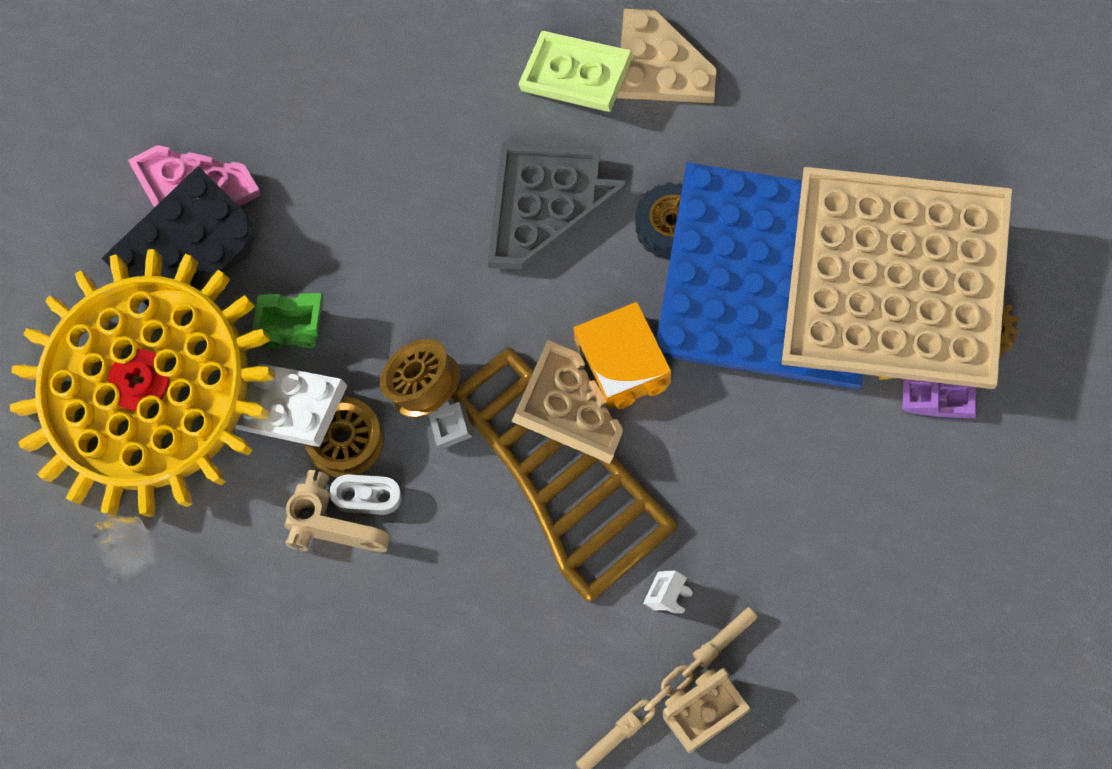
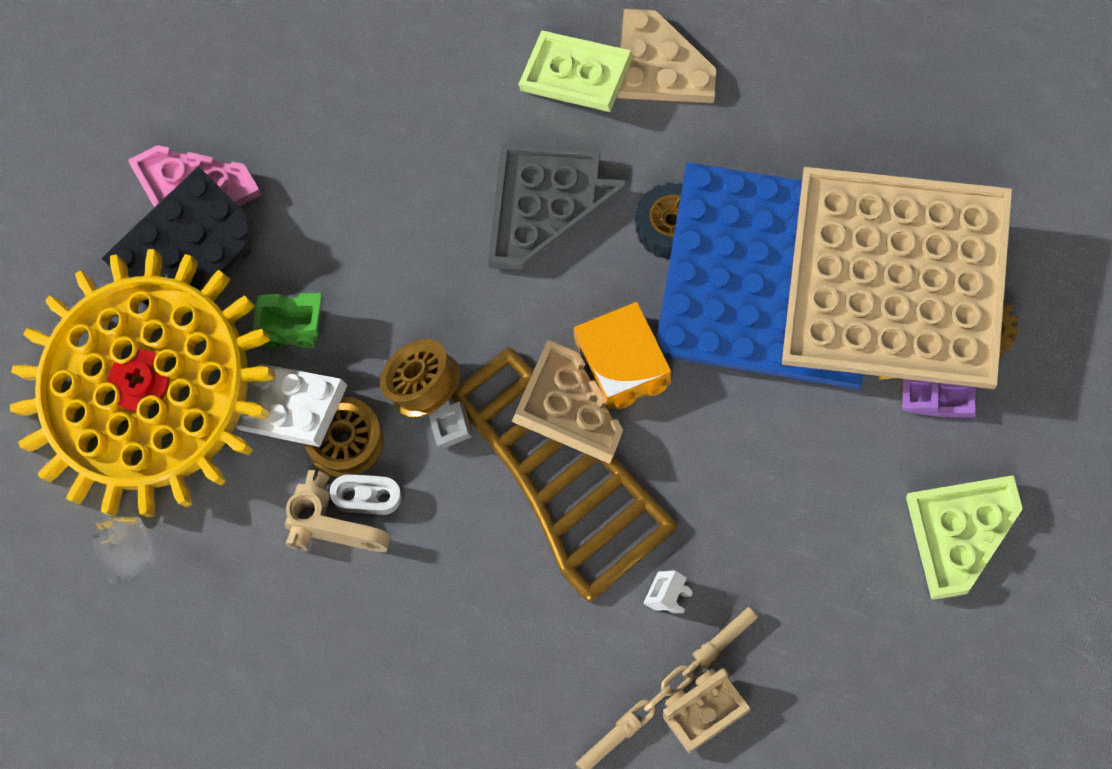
(961, 530): none -> yellowish green plate

